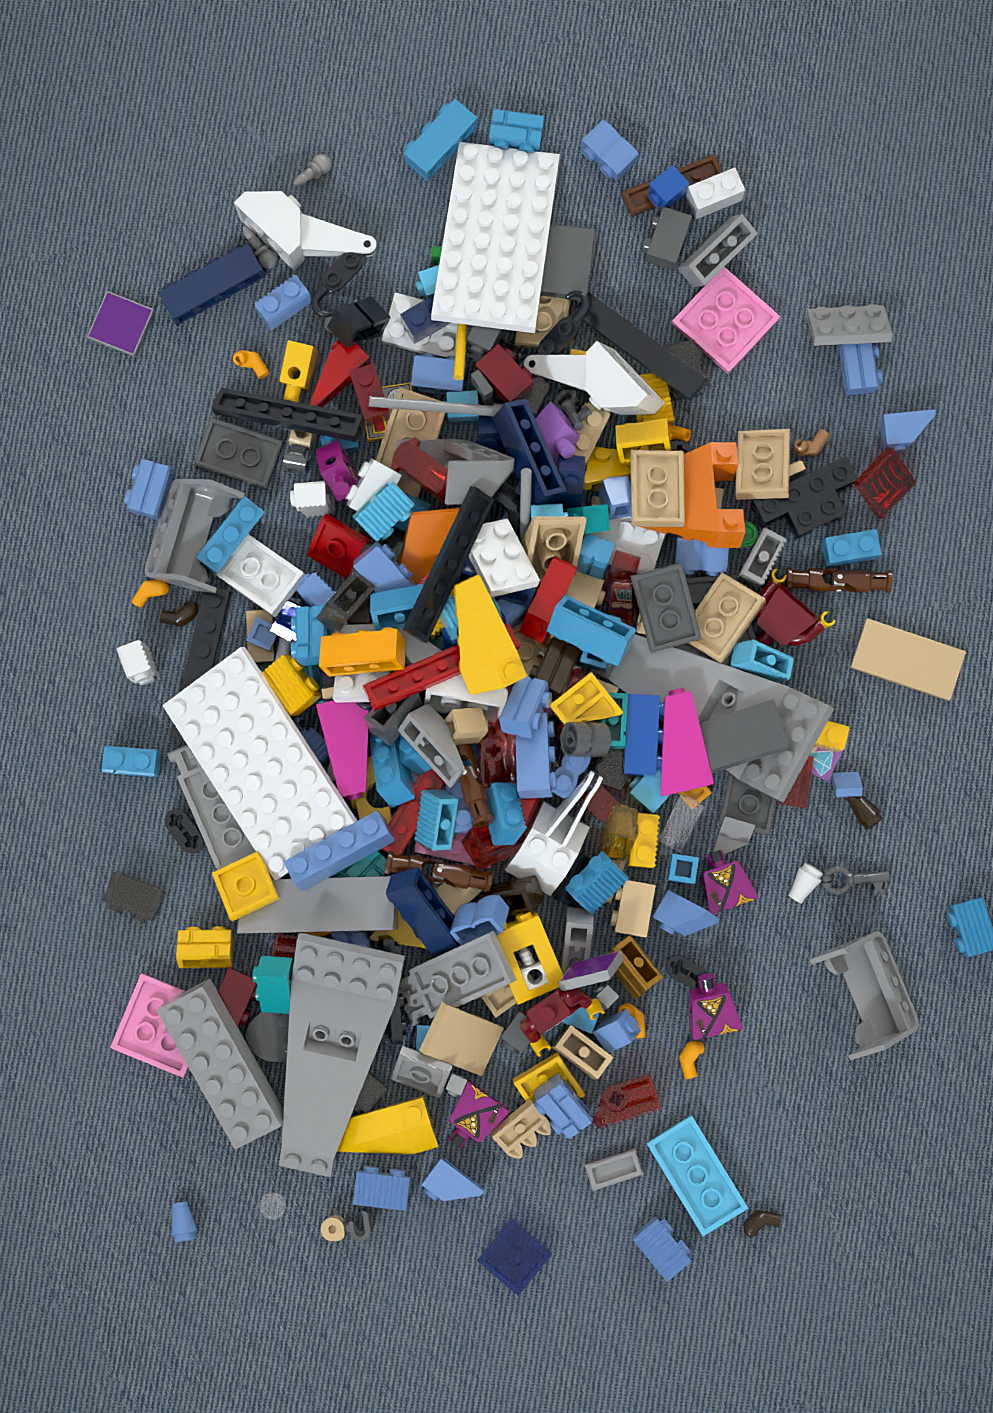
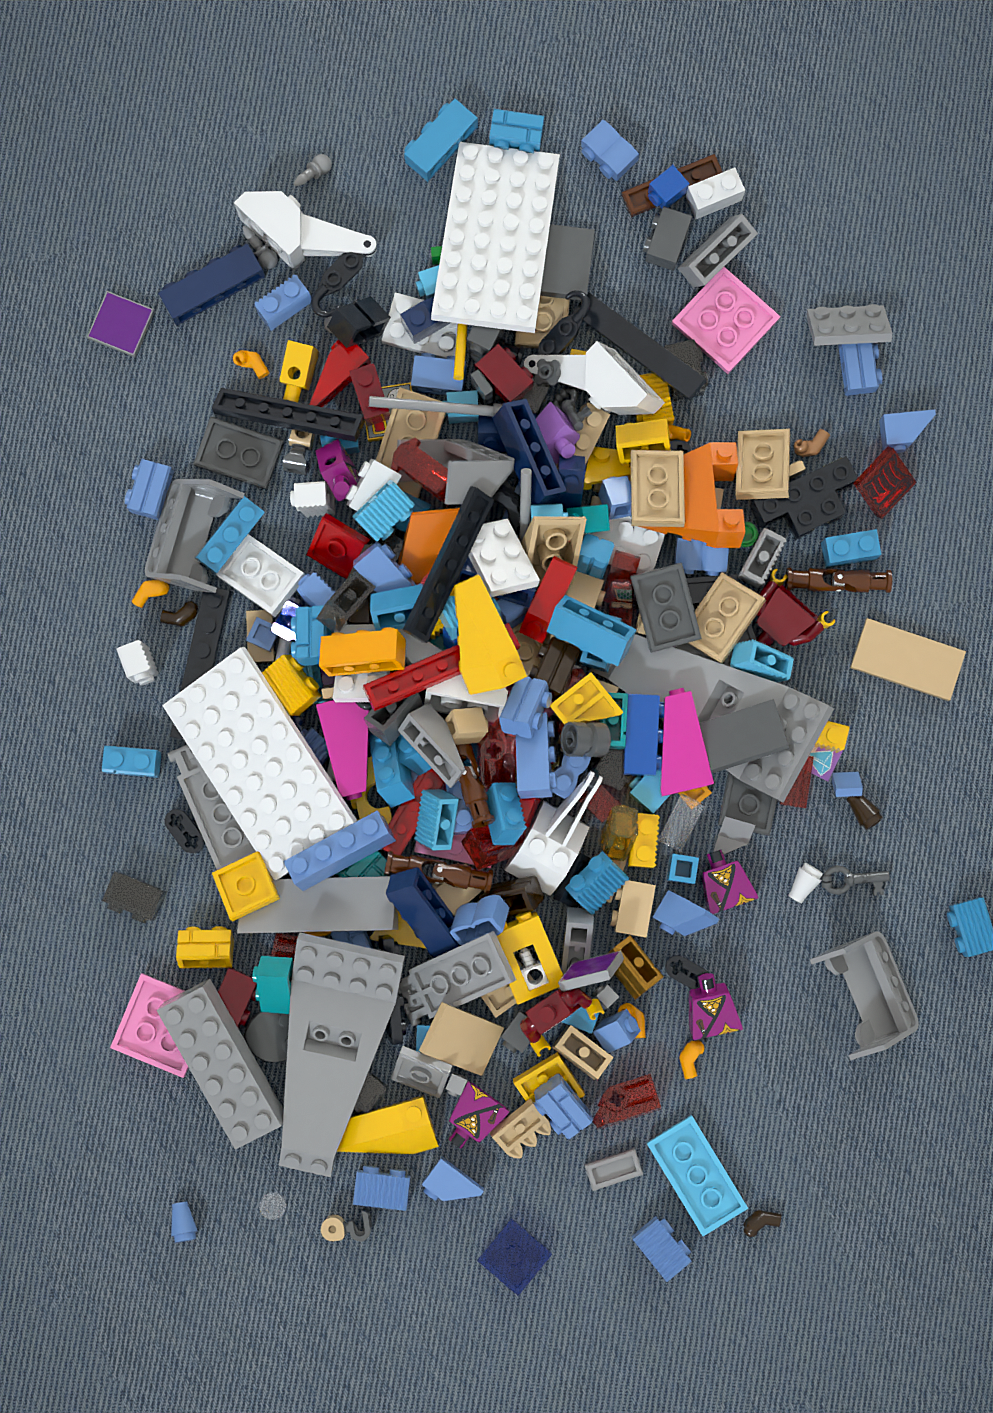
(553, 375): none -> dark grey plate

